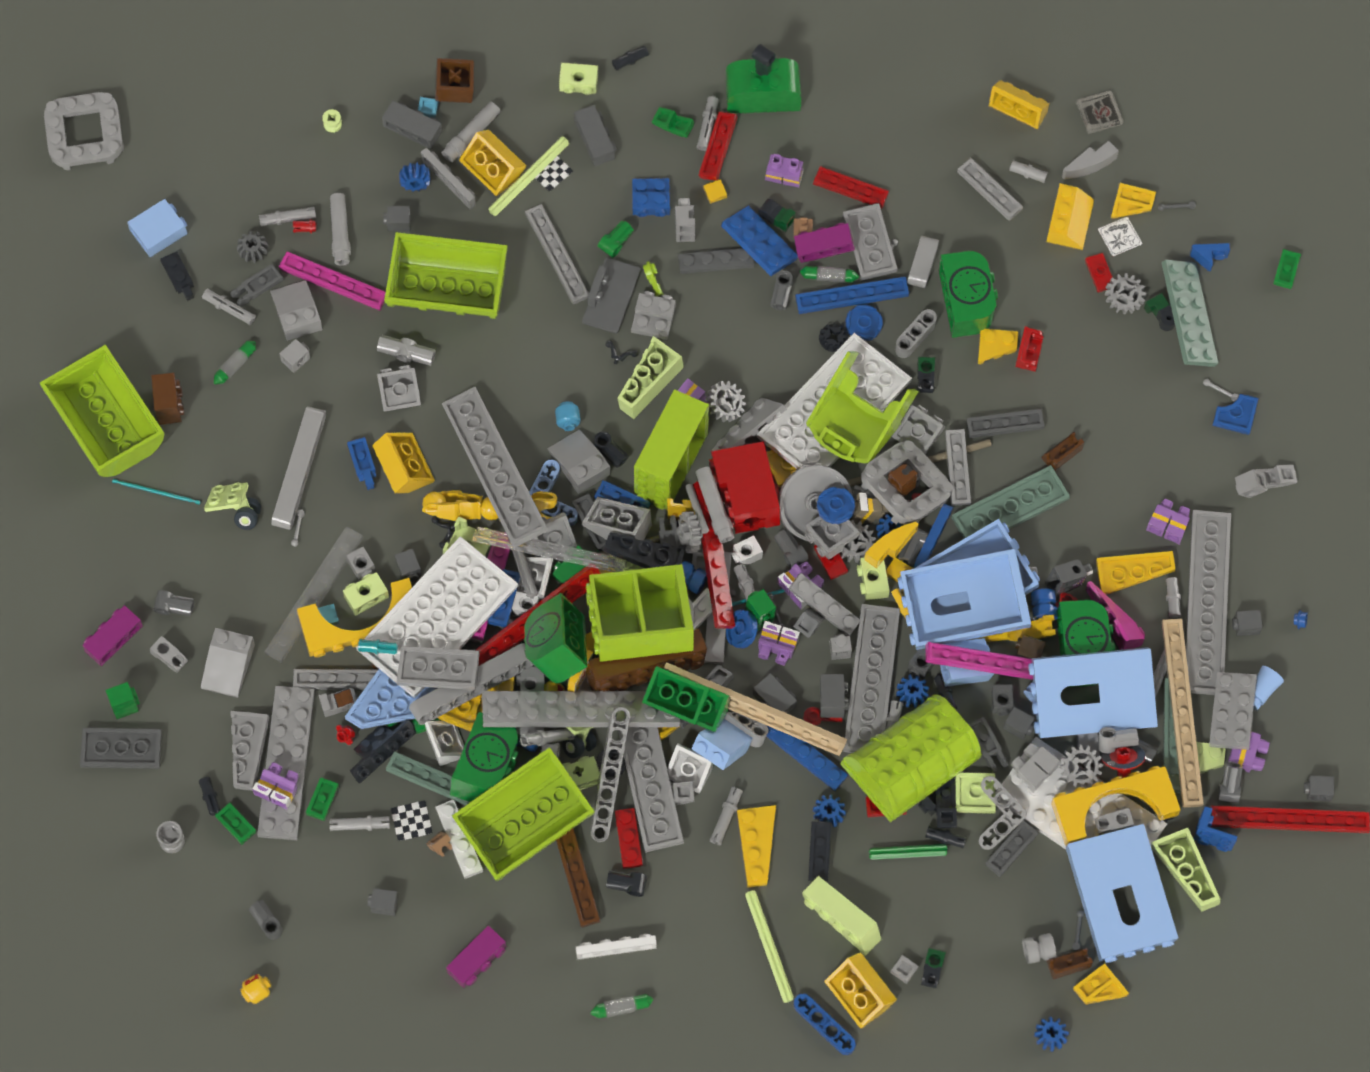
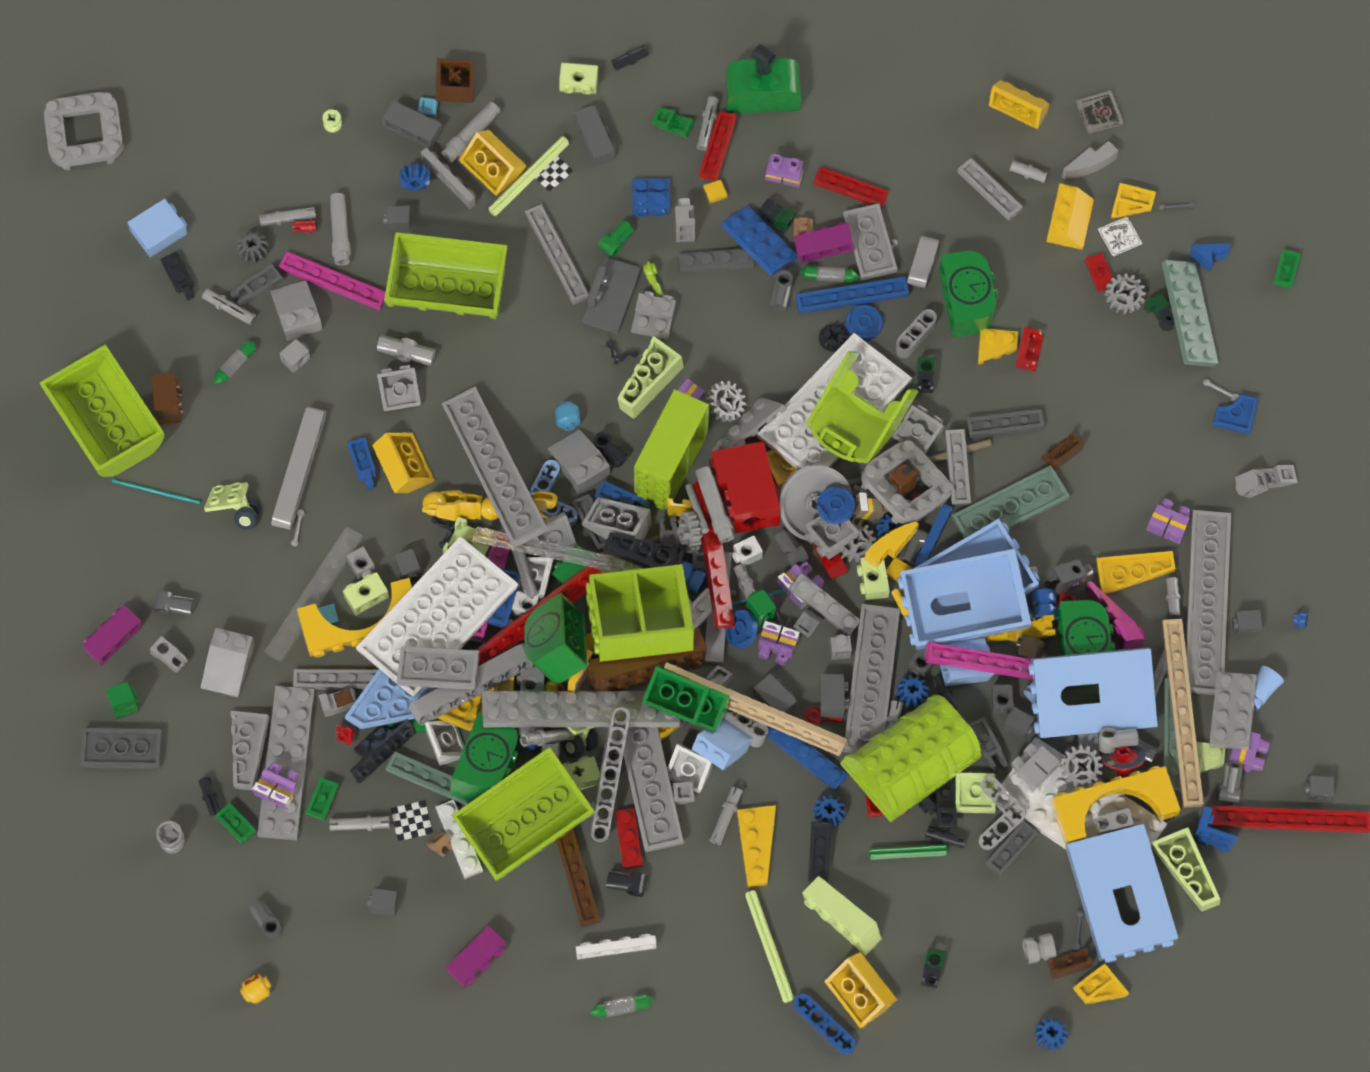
(377, 647): teal axle -> none
(904, 969): light grey plate -> none

